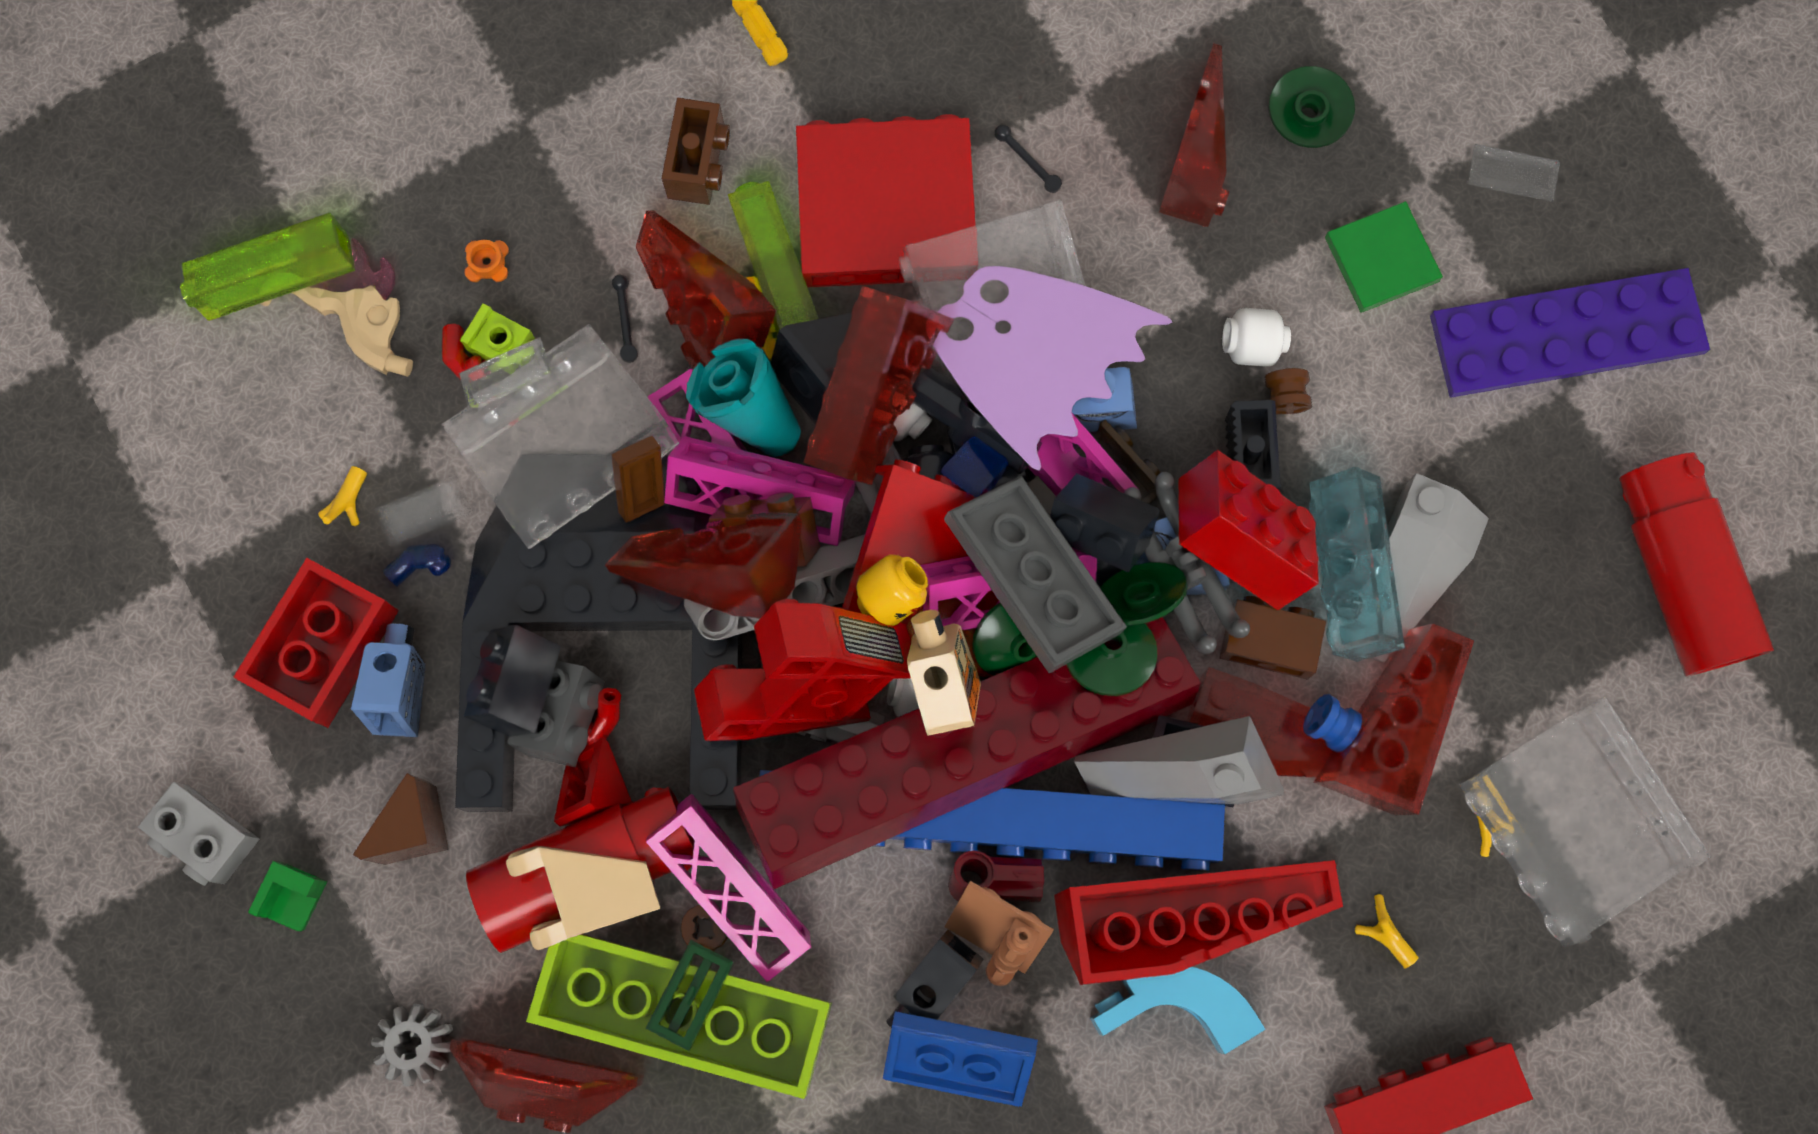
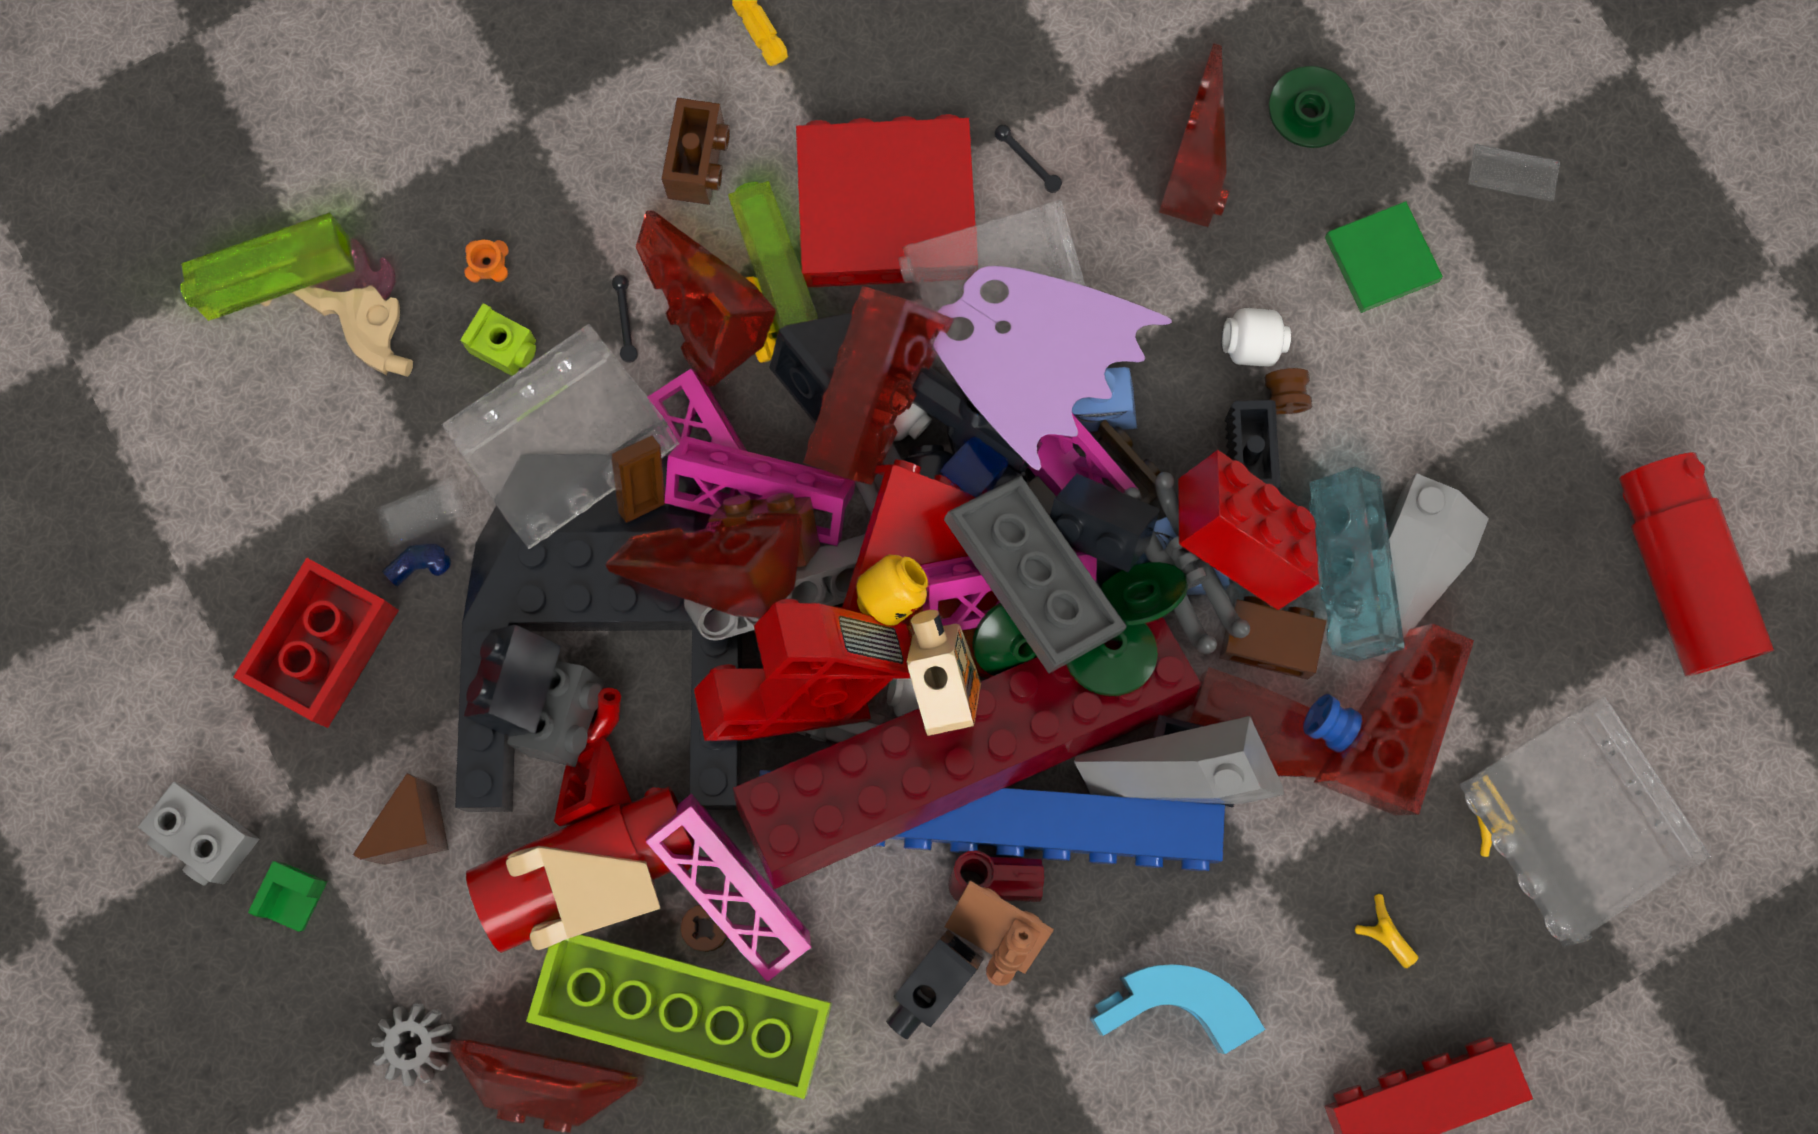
(345, 498): yellow bar -> none
(390, 684): medium blue torso -> none
(453, 350): red arm -> none
(505, 373): clear tile -> none
(671, 1033): dark green tile -> none
(744, 397): teal cone -> none
(959, 1059): blue tile -> none
(1186, 920): red wedge -> none
(1569, 332): dark purple plate -> none

